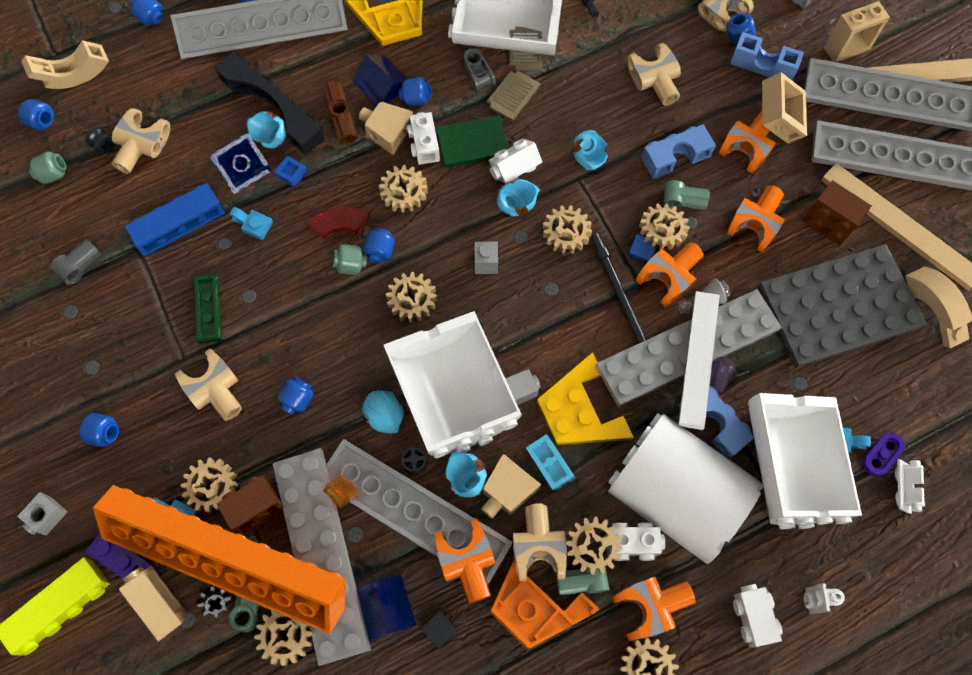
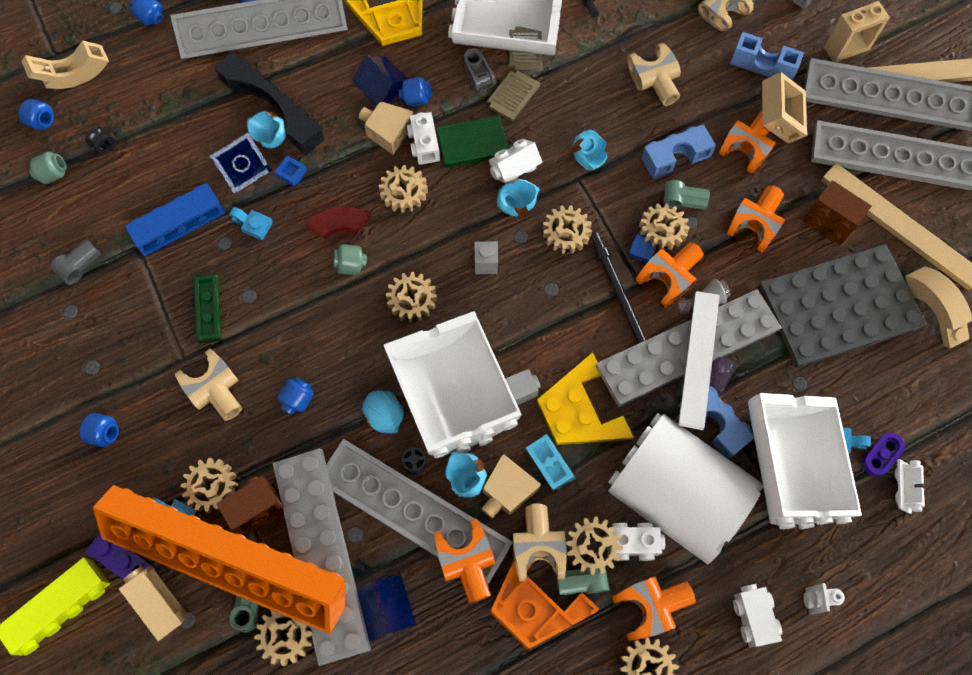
(53, 514): light grey brick -> none
(137, 140): tan connector -> none
(213, 607): black gear -> none
(341, 491): clear orange plate -> none
(342, 121): reddish brown piece -> none
(378, 245): blue head -> none
(439, 629): black tile -> none
(740, 23): blue head -> none

